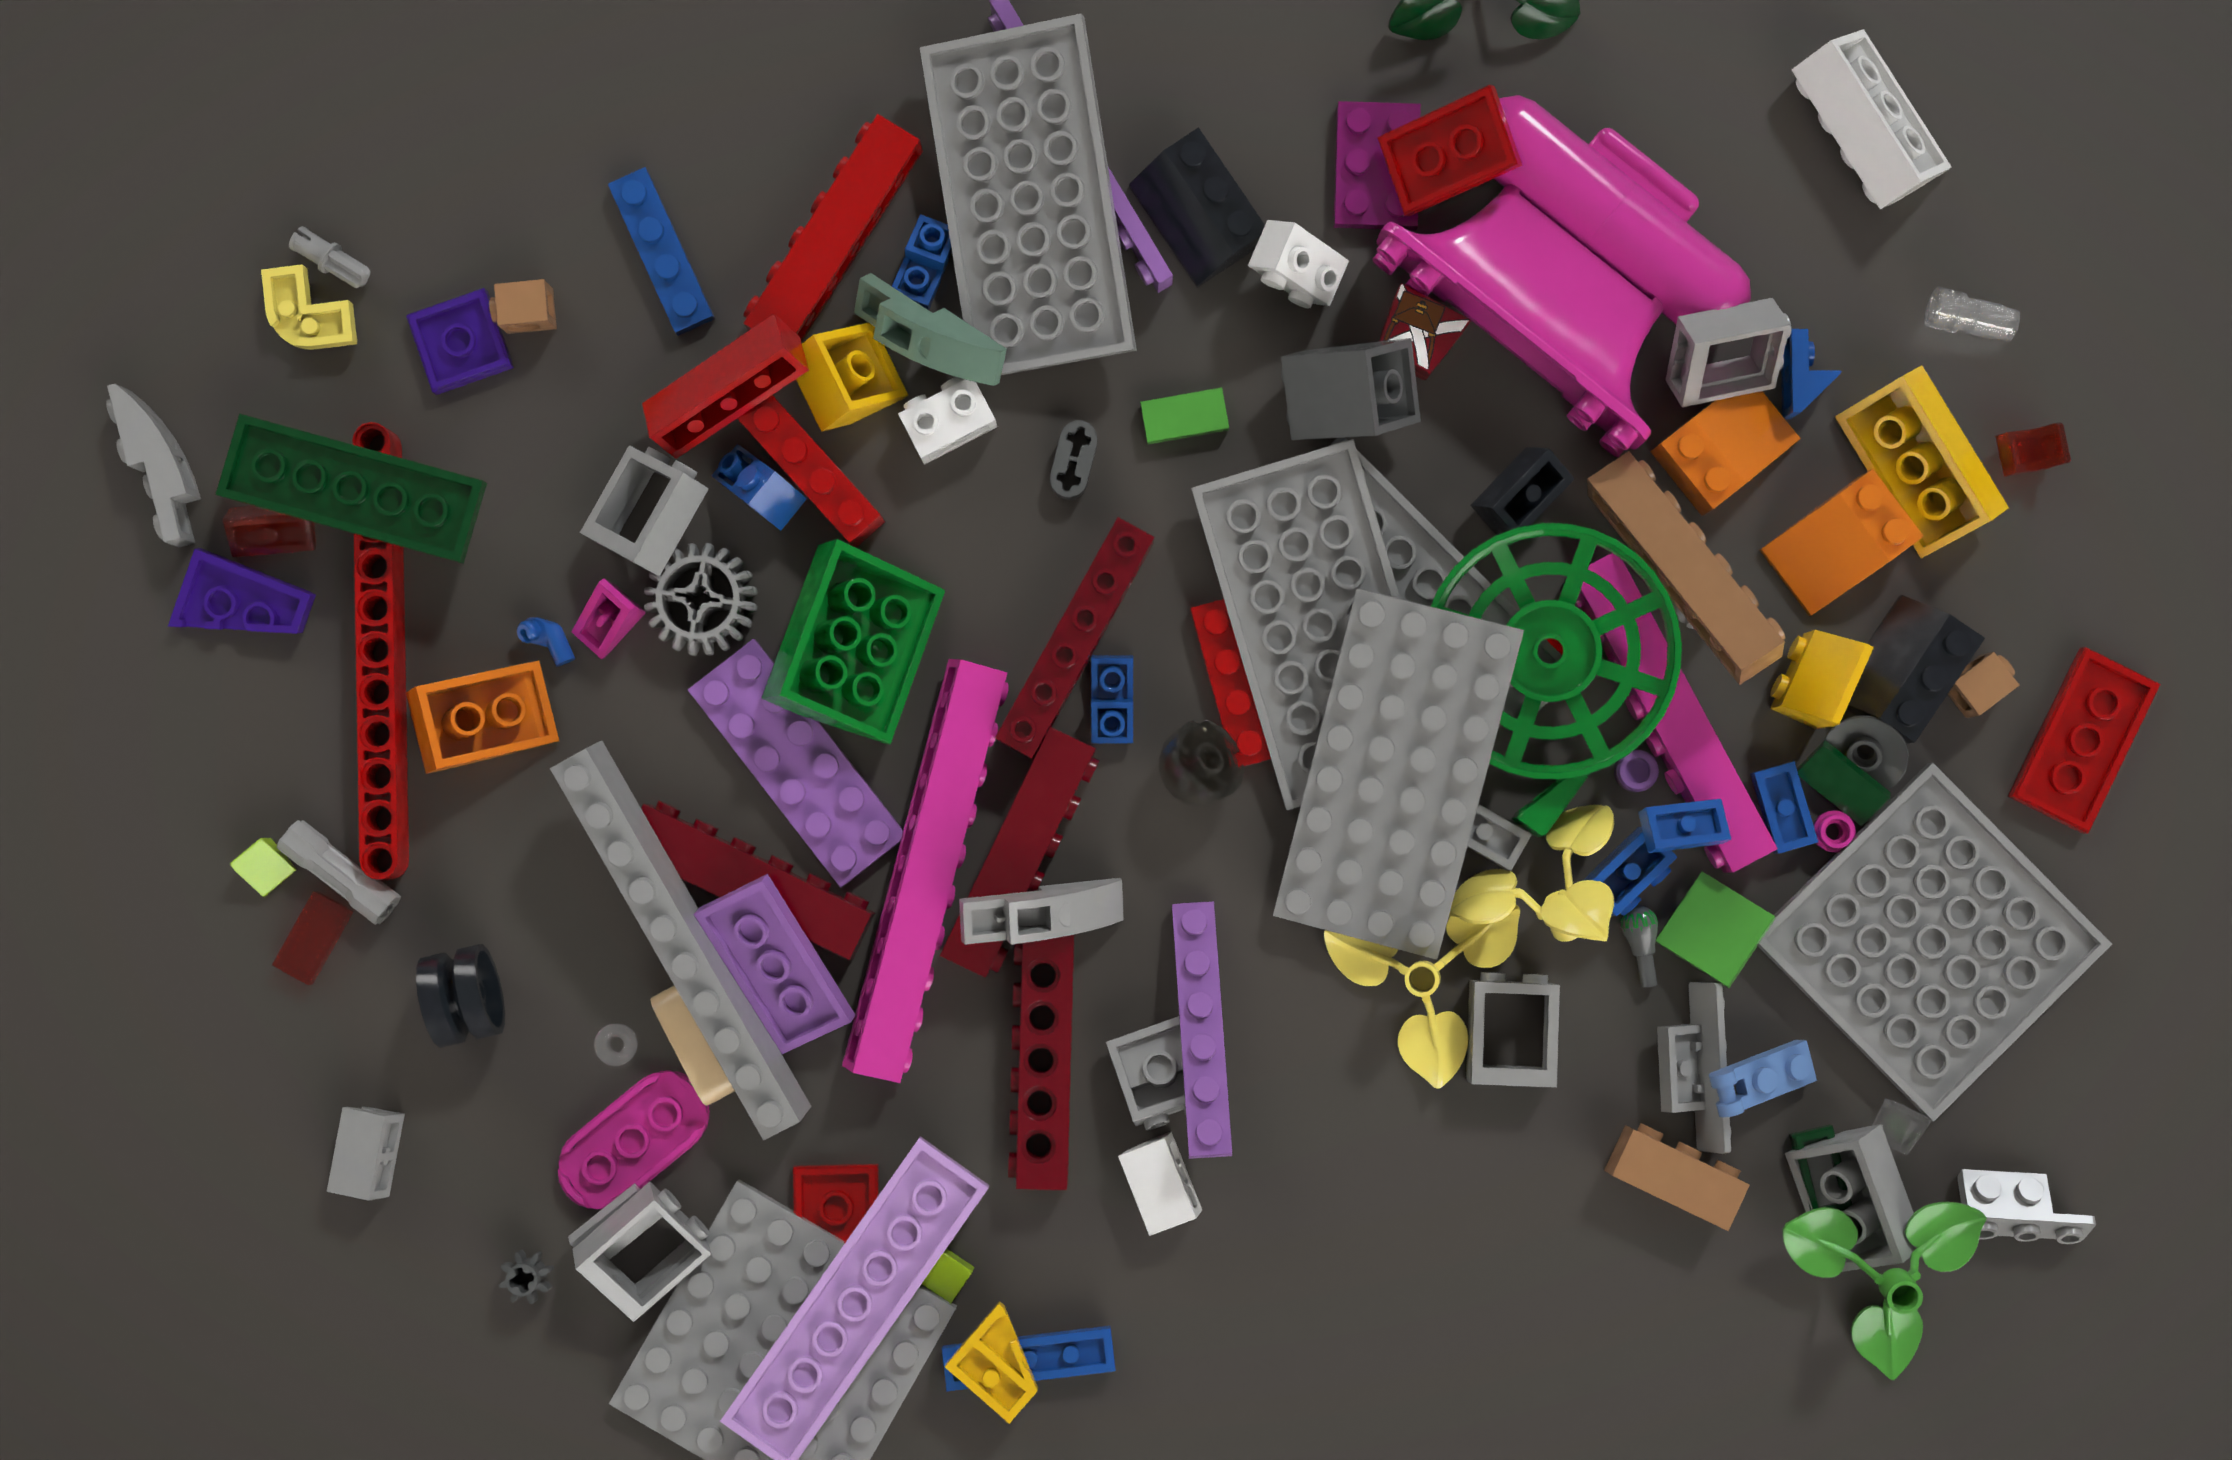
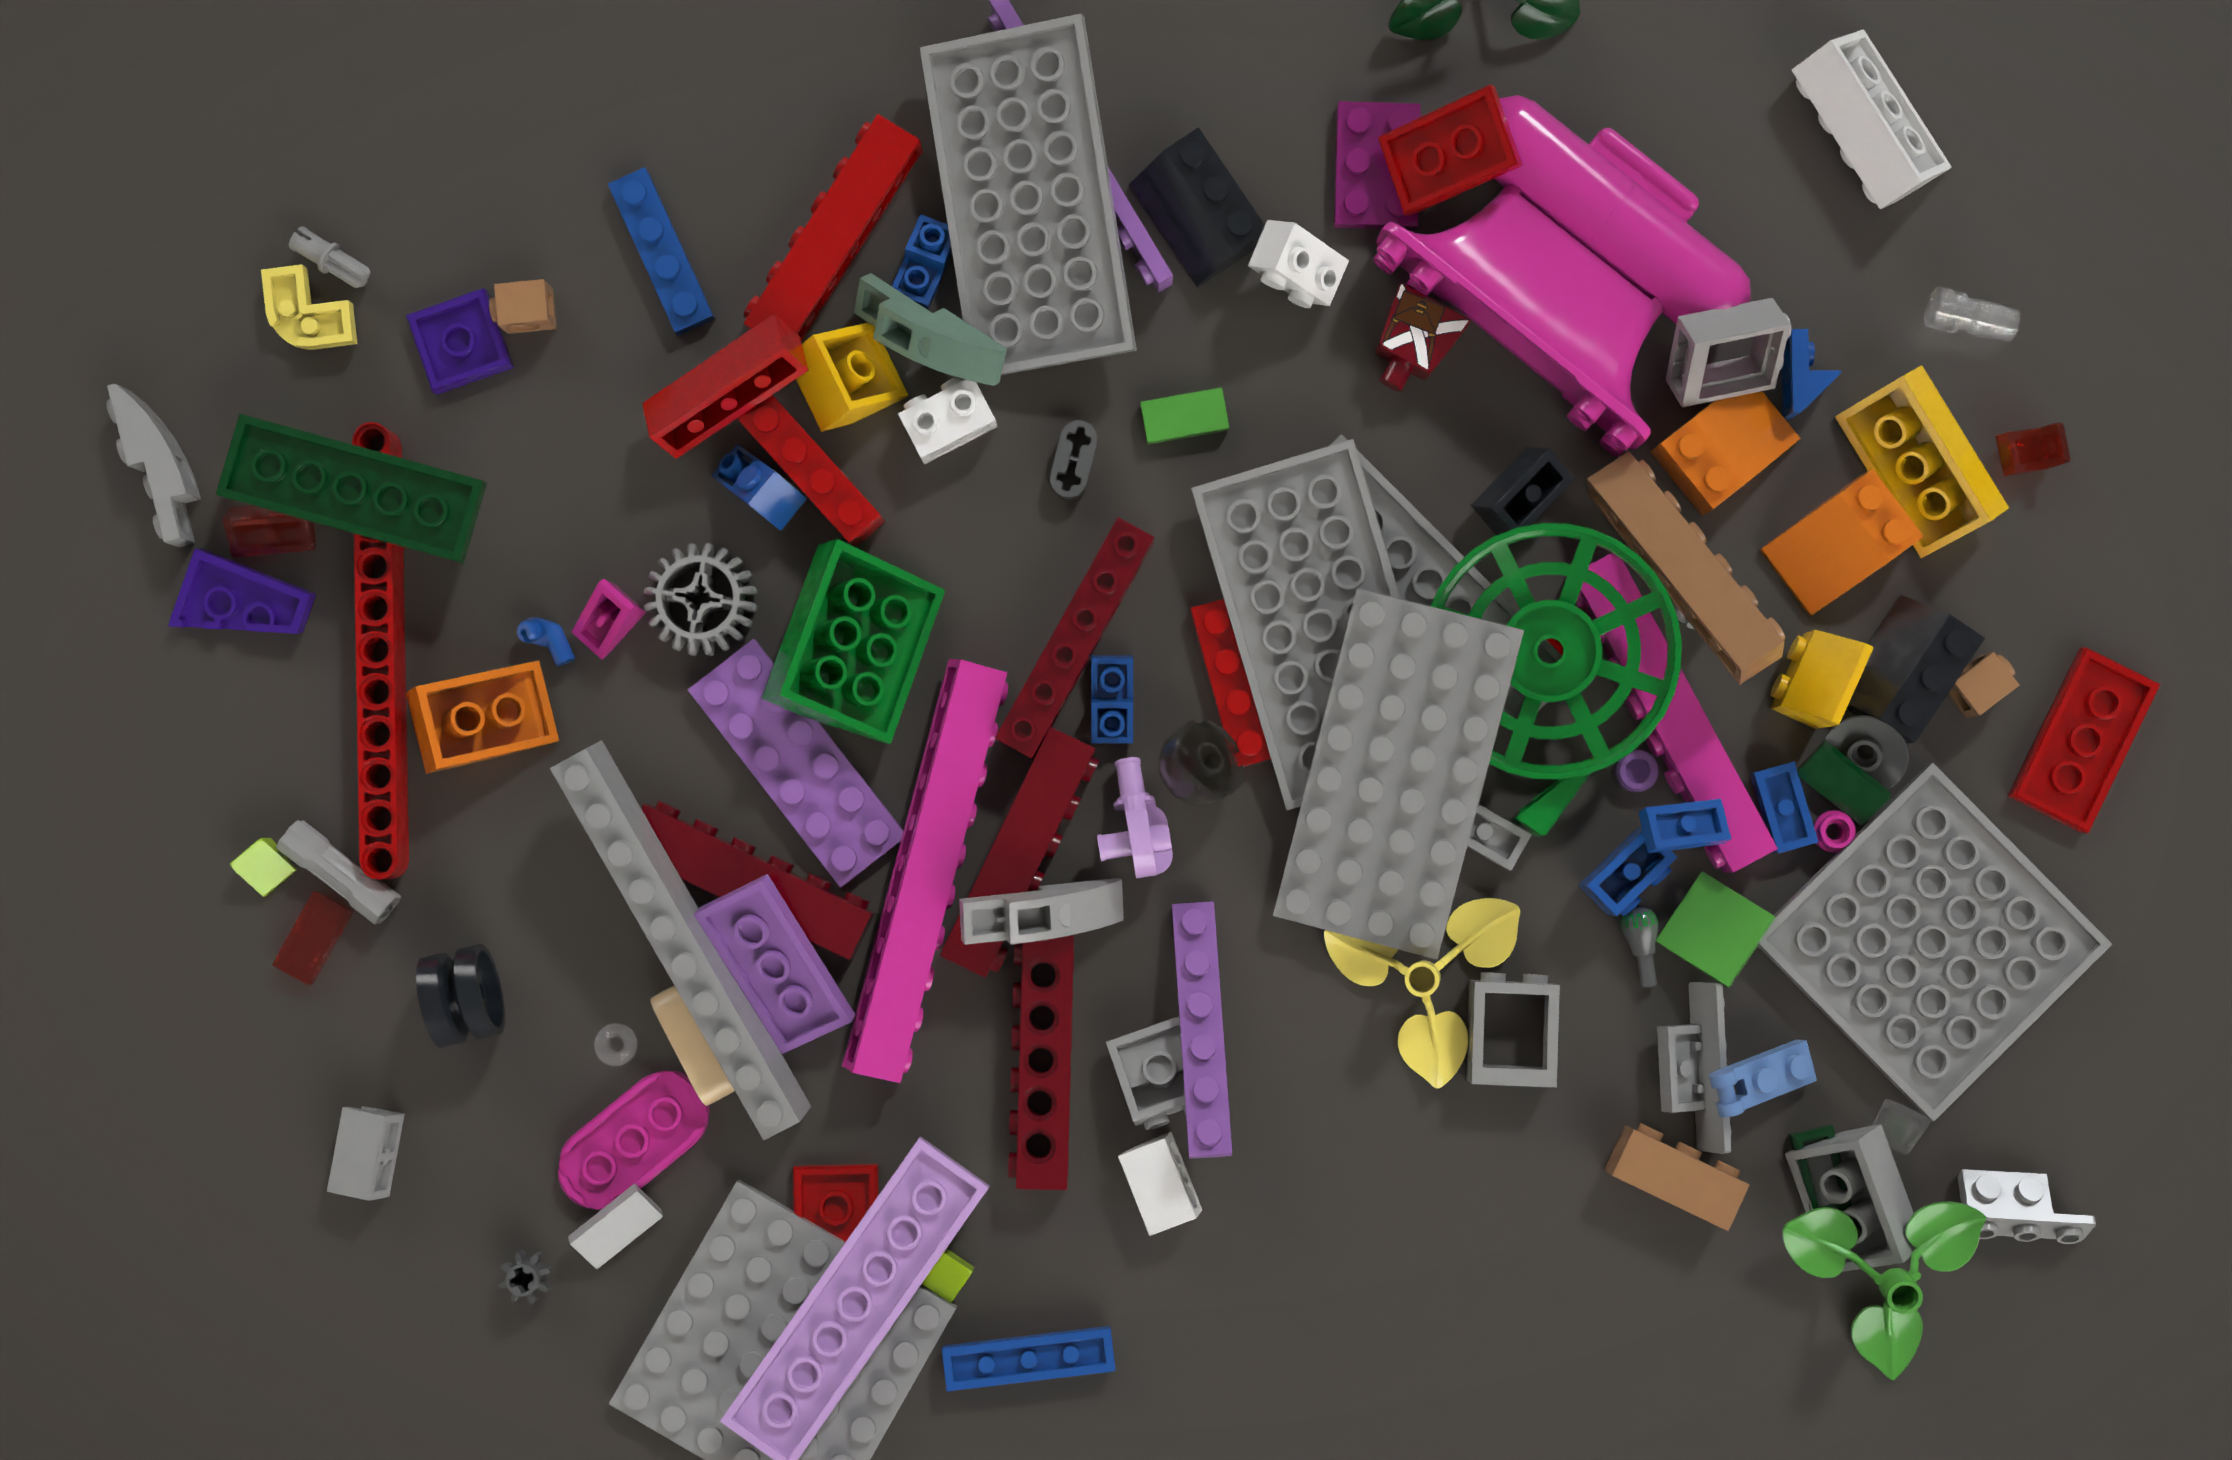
(613, 1283): light grey window -> none
(666, 521): light grey window -> none
(995, 1365): yellow wing -> none
(1147, 825): none -> lavender pin
(1351, 390): dark grey slope -> none
(1570, 913): light yellow plant -> none

